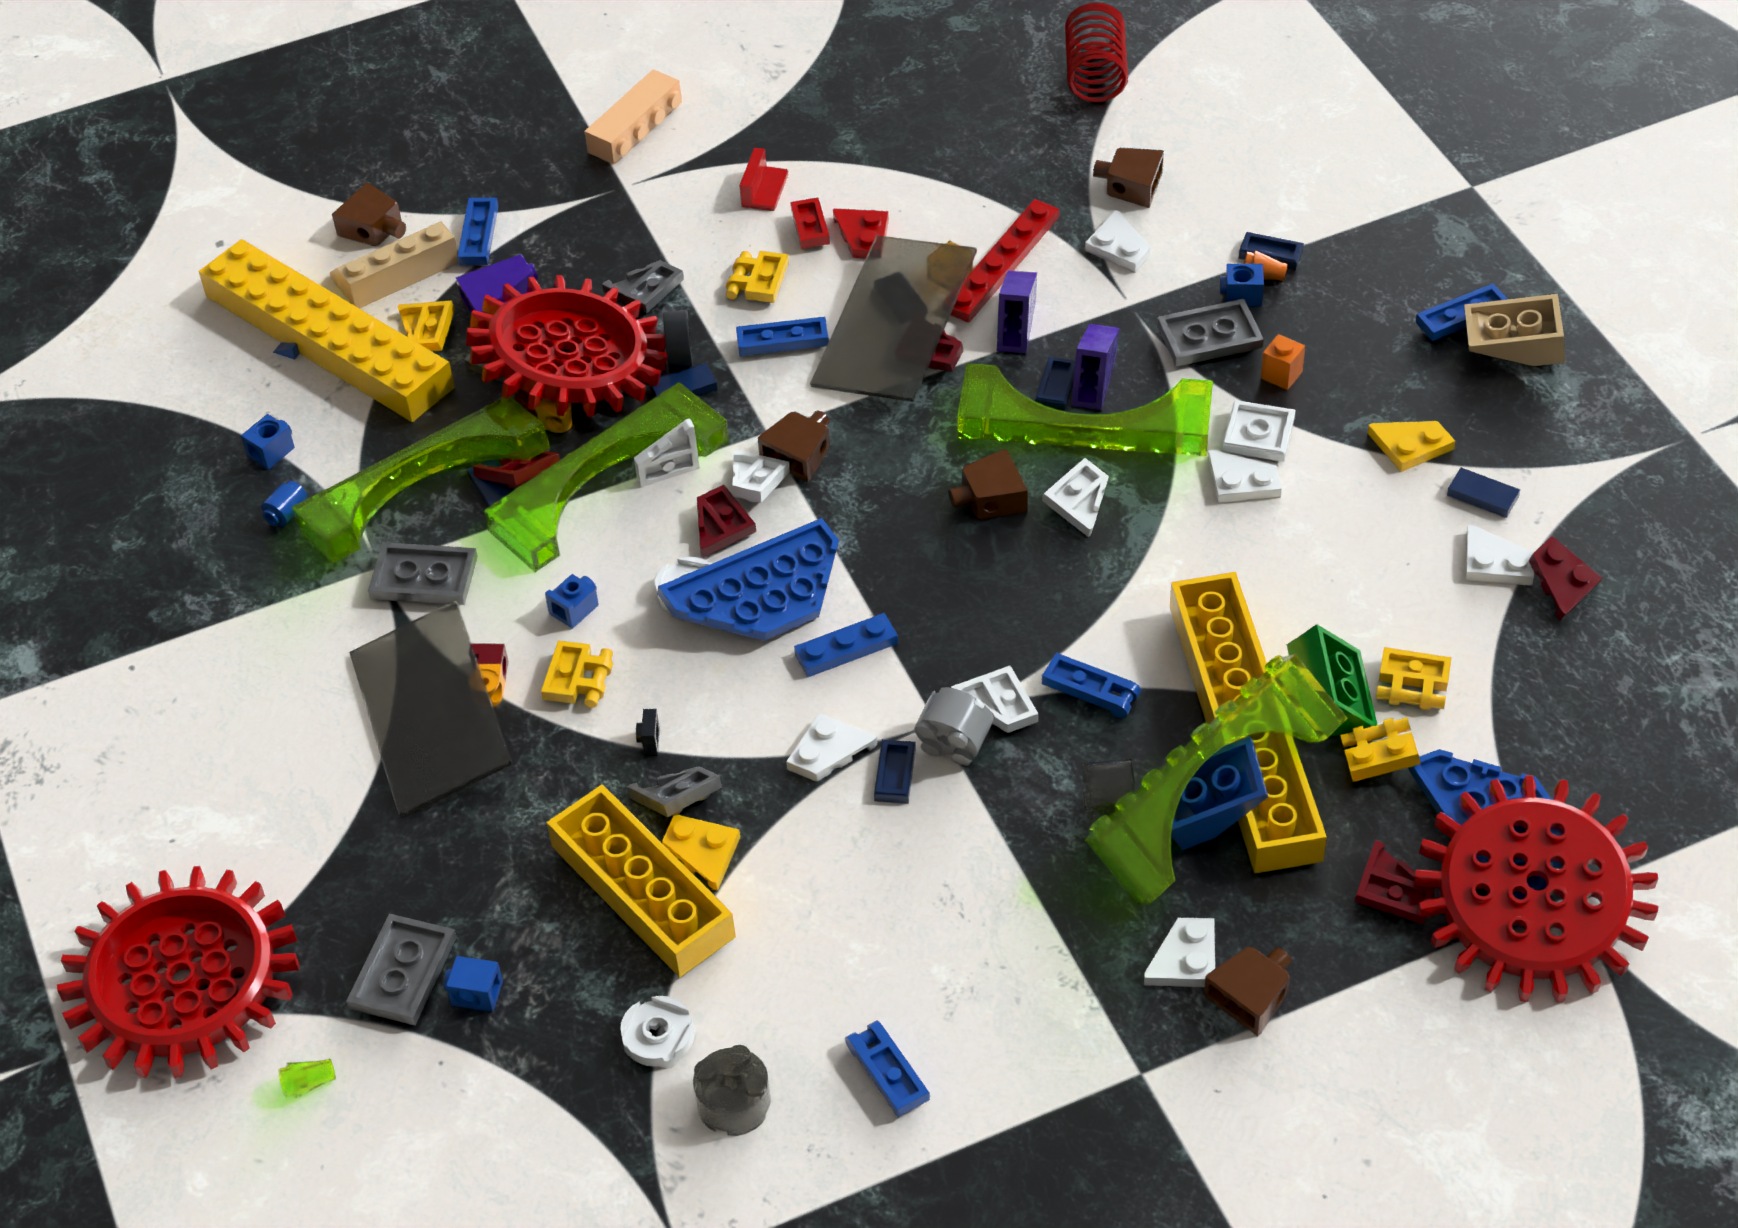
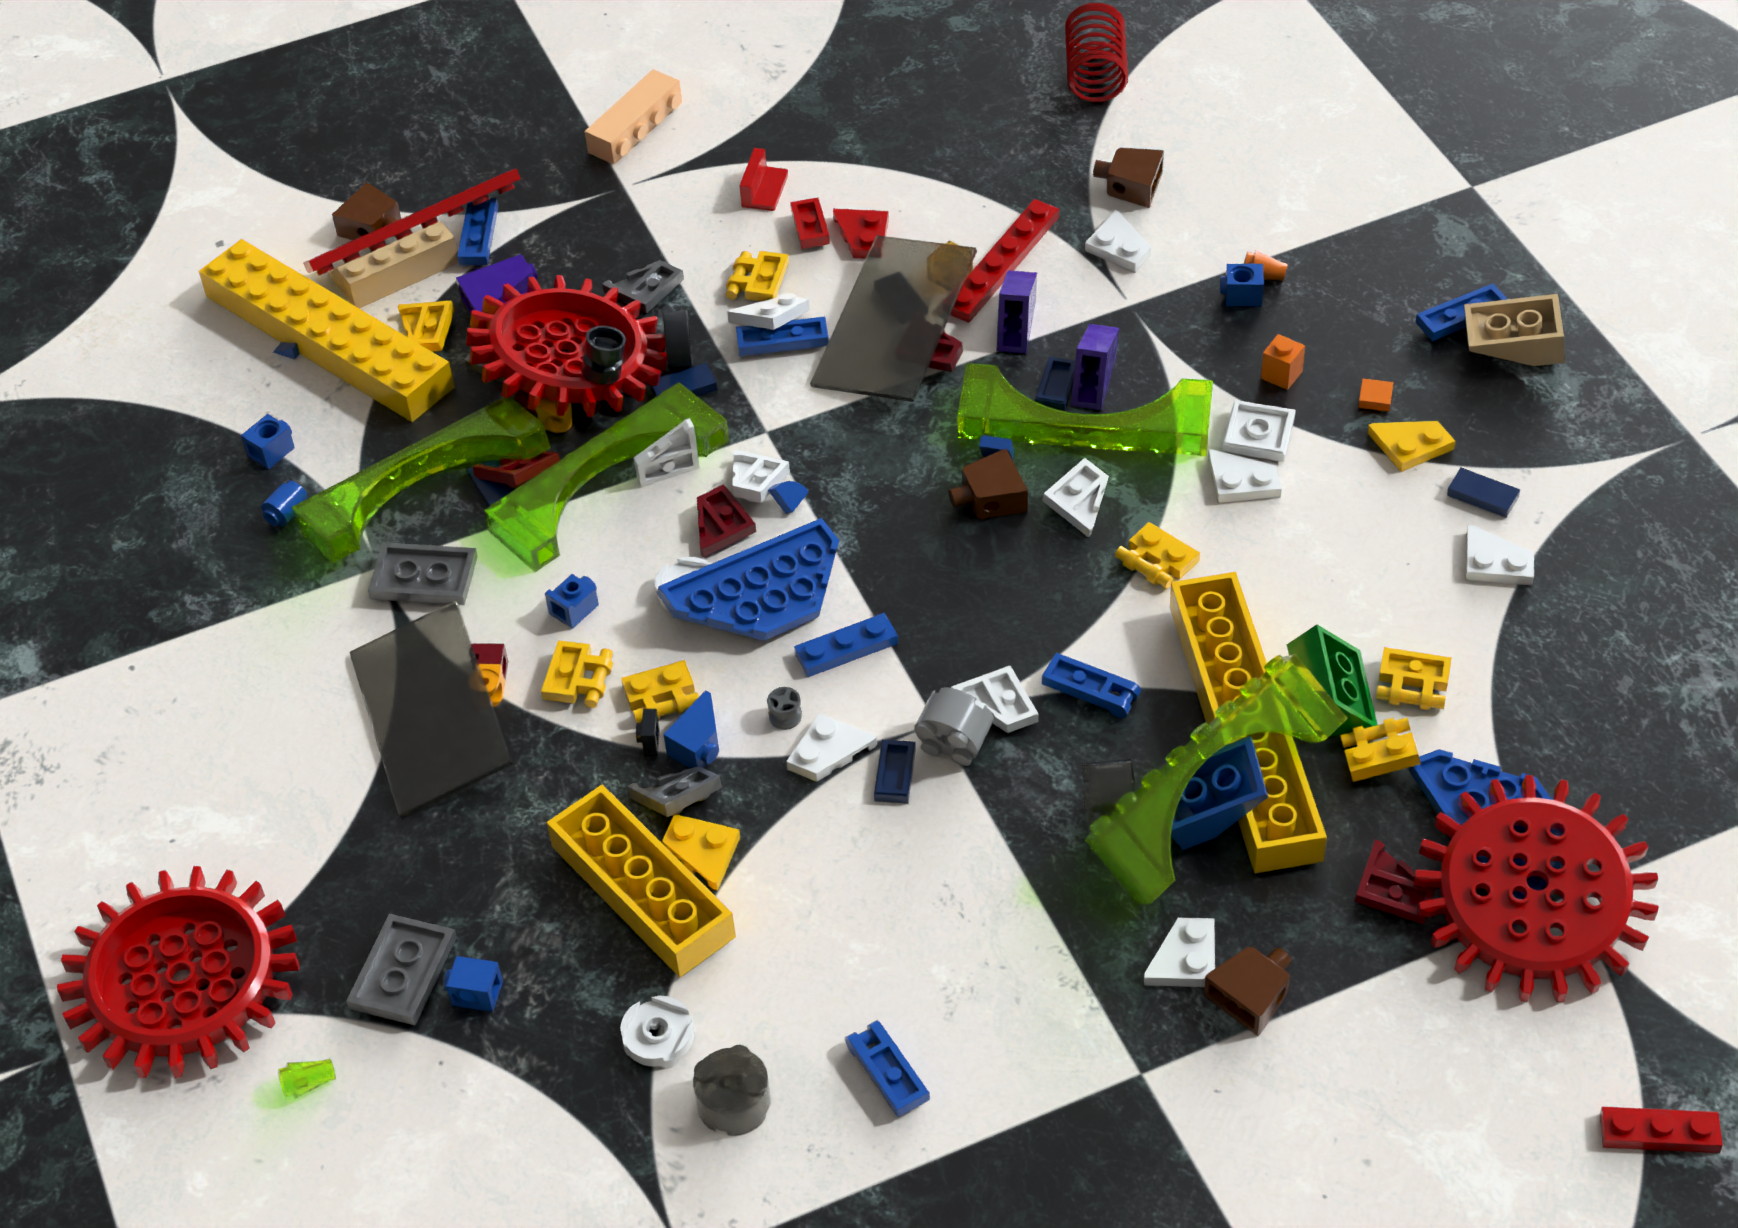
(402, 227): none -> red plate
(603, 355): none -> black wheel
(659, 685): none -> yellow plate
(694, 735): none -> blue slope
(771, 312): none -> white wing
(778, 702): none -> dark grey wheel
(788, 495): none -> blue tile
(798, 441): reddish brown torso -> none
(990, 445): none -> blue tile
(1162, 550): none -> yellow plate
(1210, 332): flat silver plate -> none
(1276, 248): dark blue tile -> none
(1375, 395): none -> orange tile
(1563, 575): dark red wing -> none
(1661, 1129): none -> red plate

